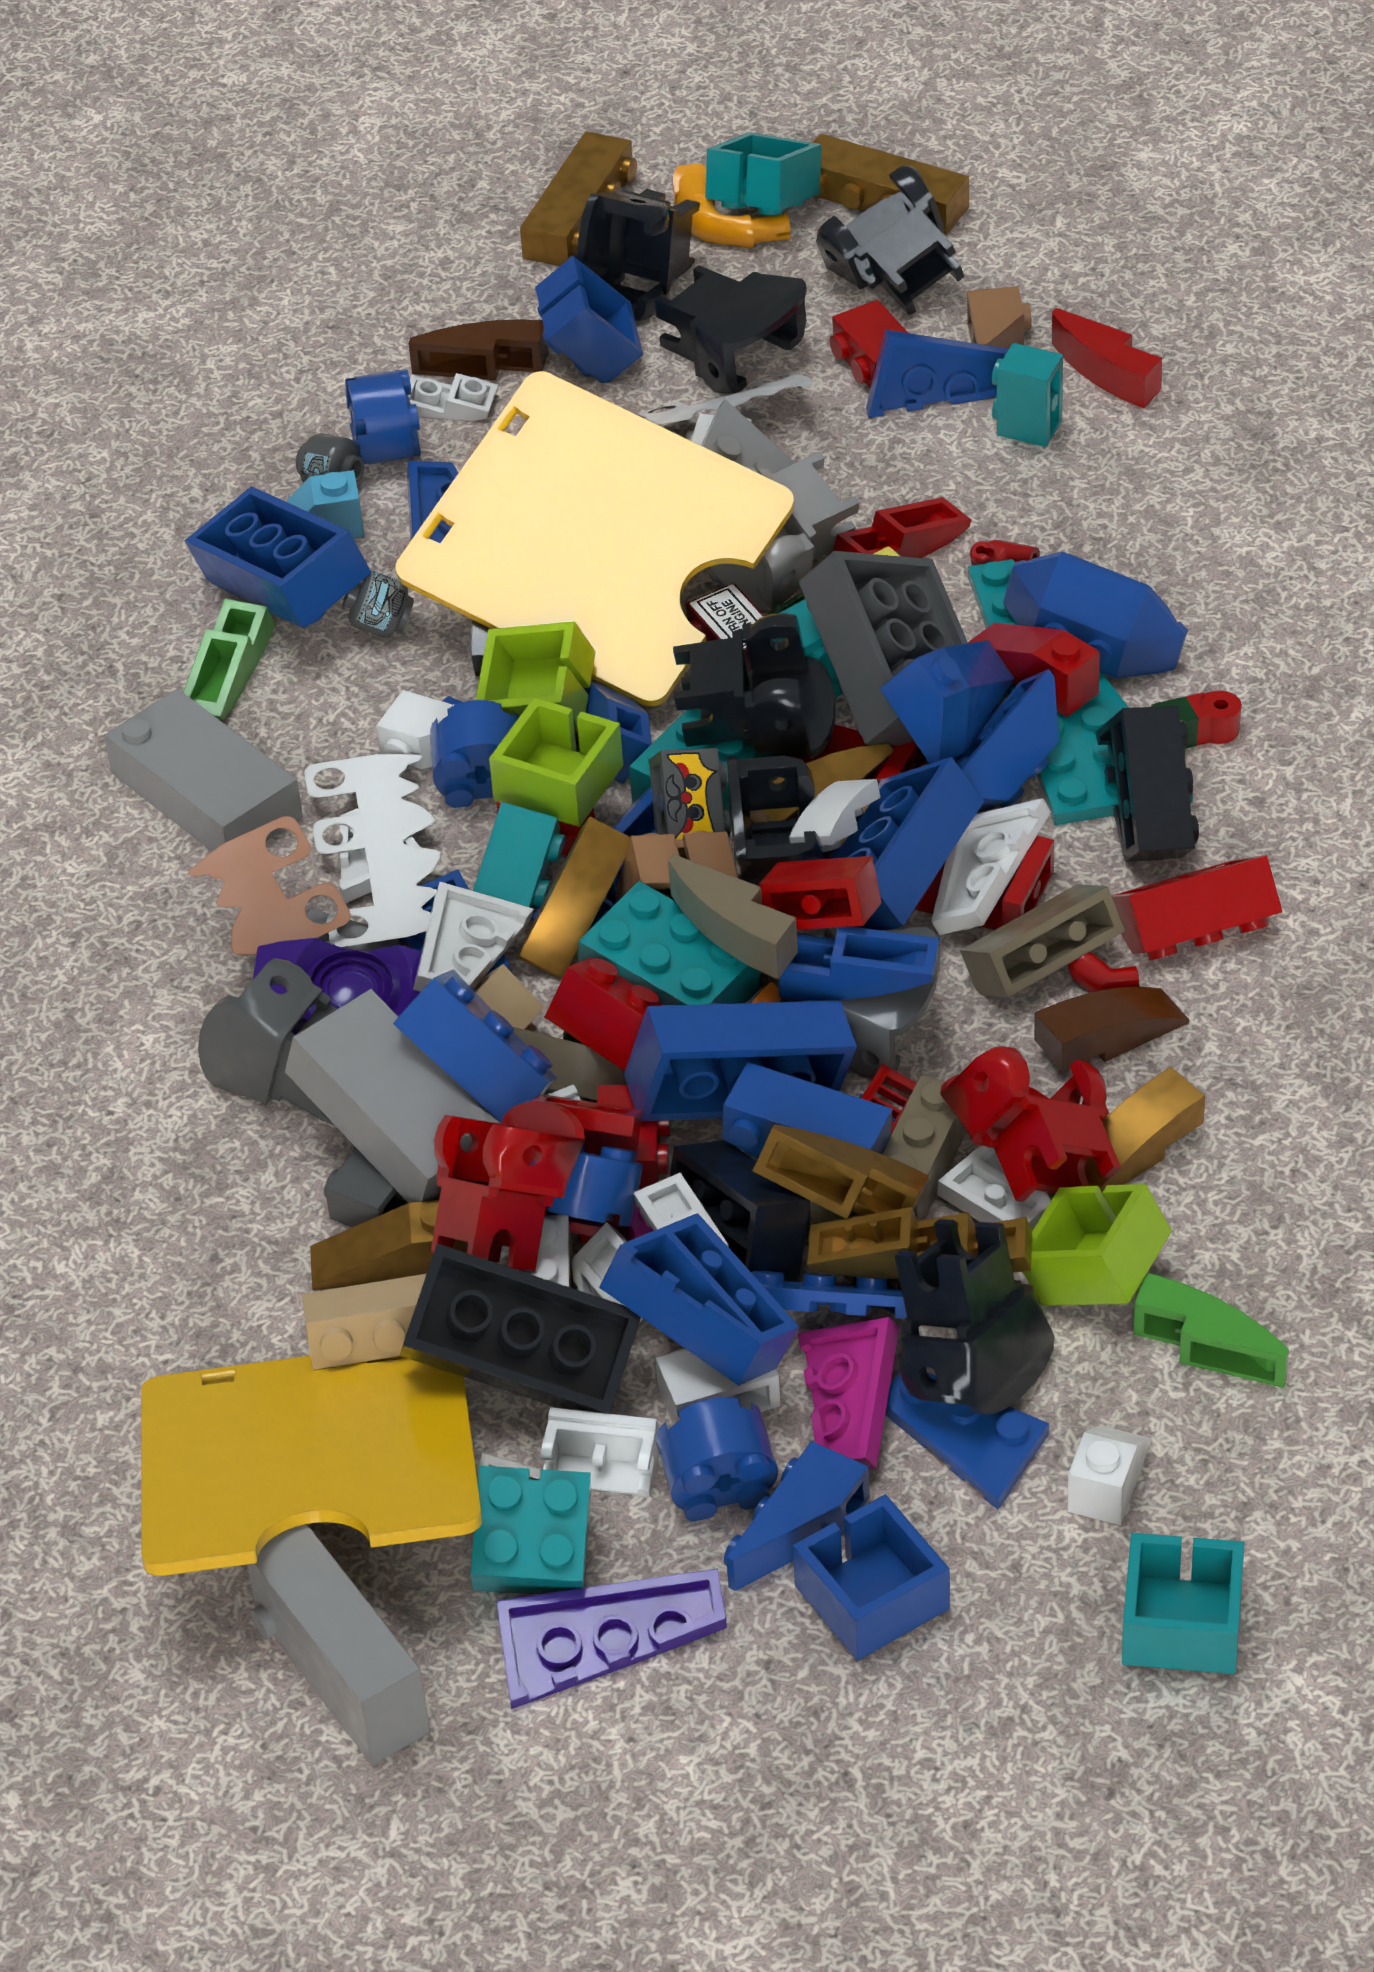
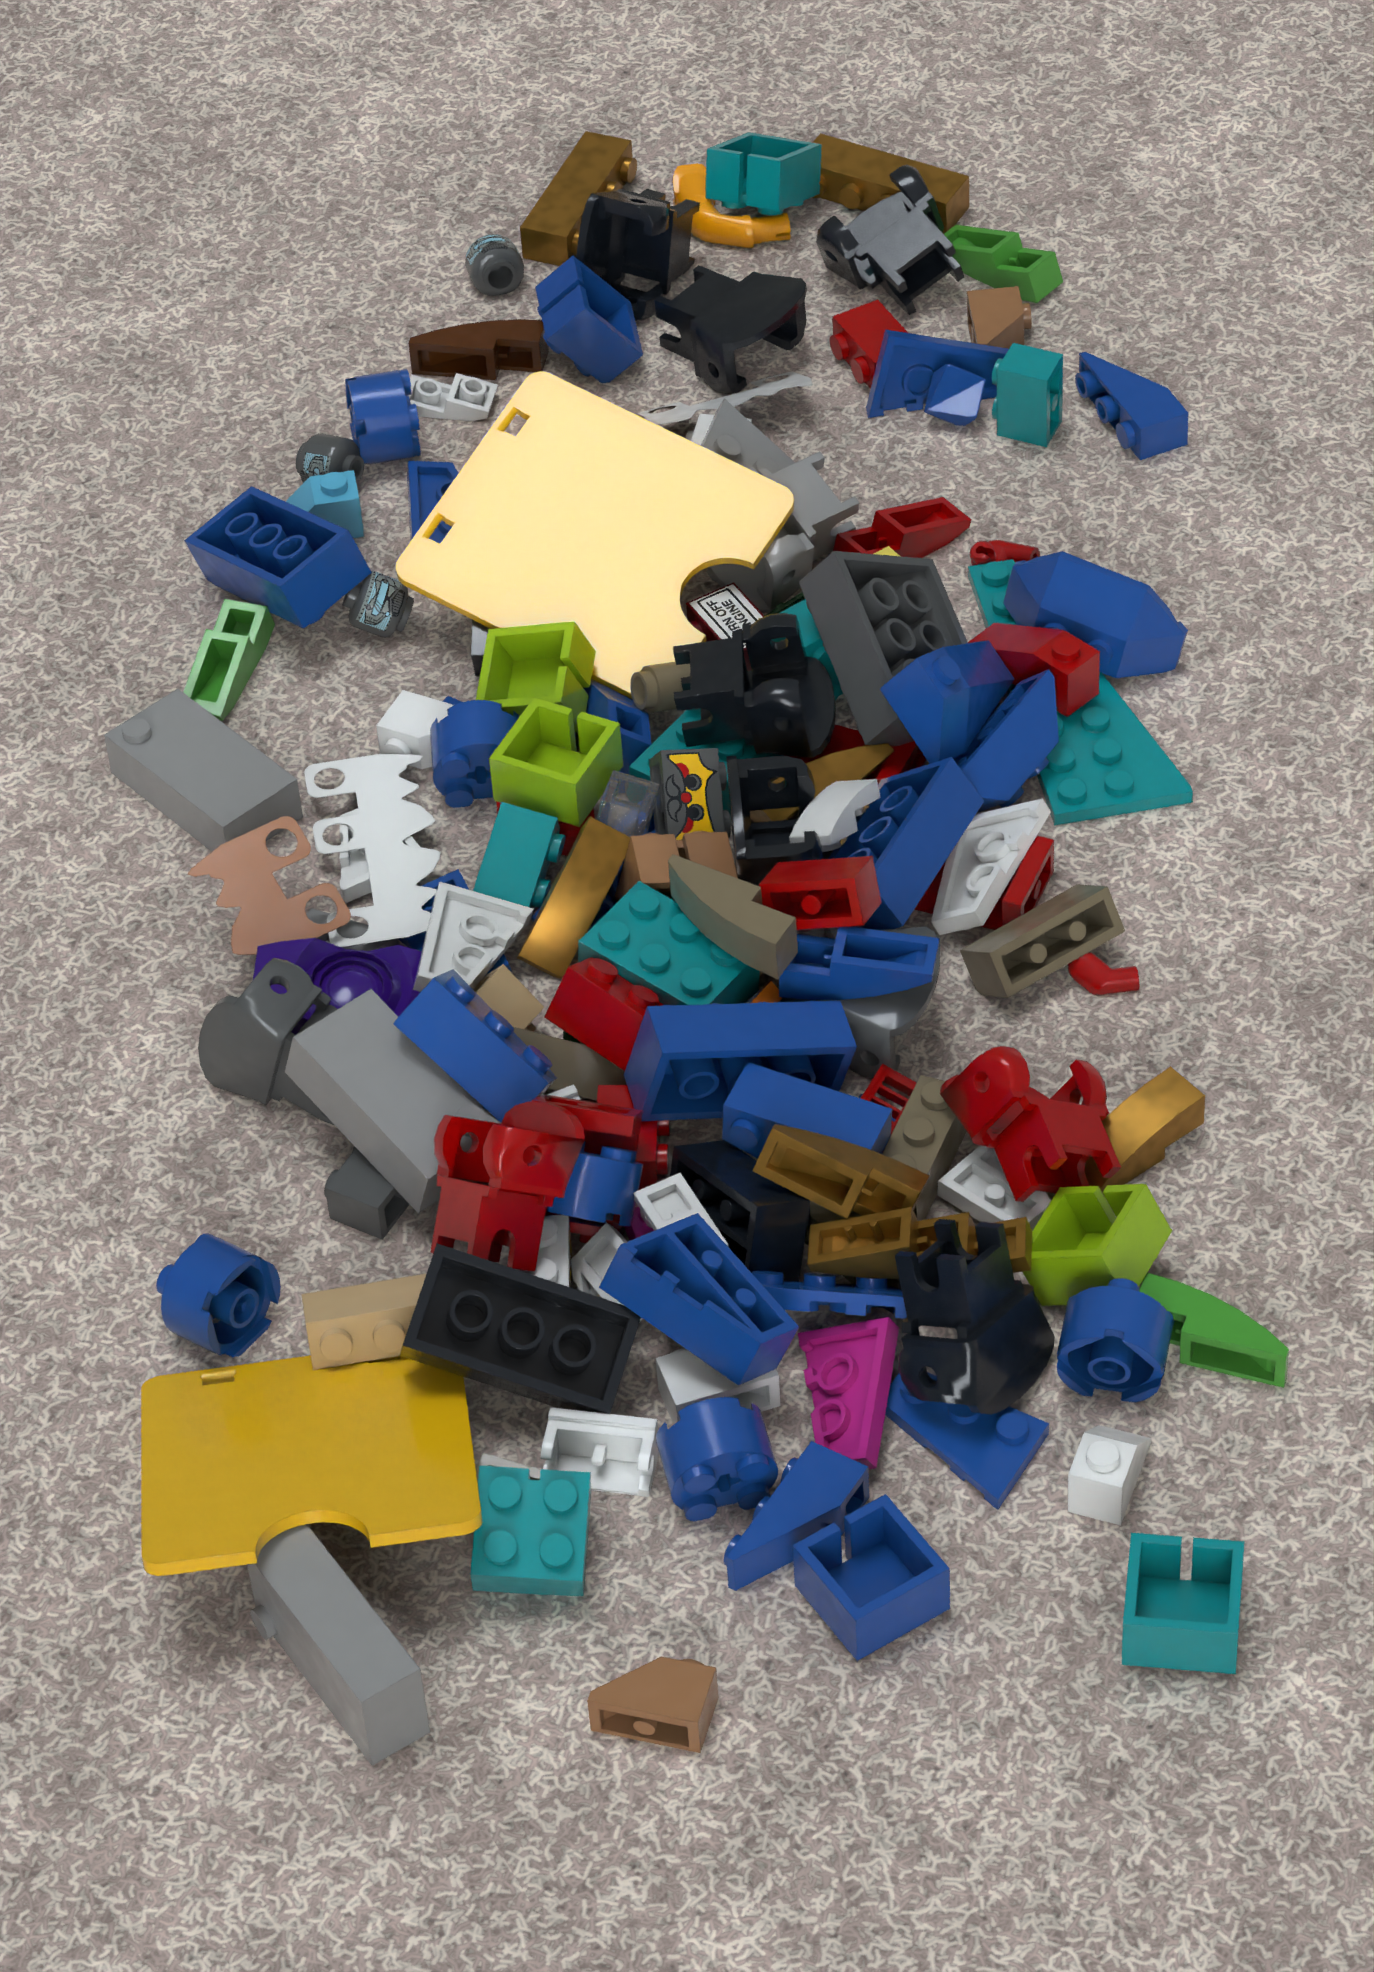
(218, 1283): none -> blue brick
(378, 1249): pearl gold slope -> none
(494, 265): none -> dark grey head
(596, 1630): wing -> none
(628, 803): none -> clear brick
(655, 686): none -> dark tan brick
(658, 1703): none -> medium nougat slope
(954, 395): none -> blue slope
(1002, 262): none -> bright green slope
(1105, 1023): reddish brown slope -> none
(1107, 357): red slope -> none
(1114, 1341): none -> blue brick
(1139, 410): none -> blue slope
(1151, 782): black wedge -> none
(1198, 906): red slope -> none
(1208, 716): red leg -> none

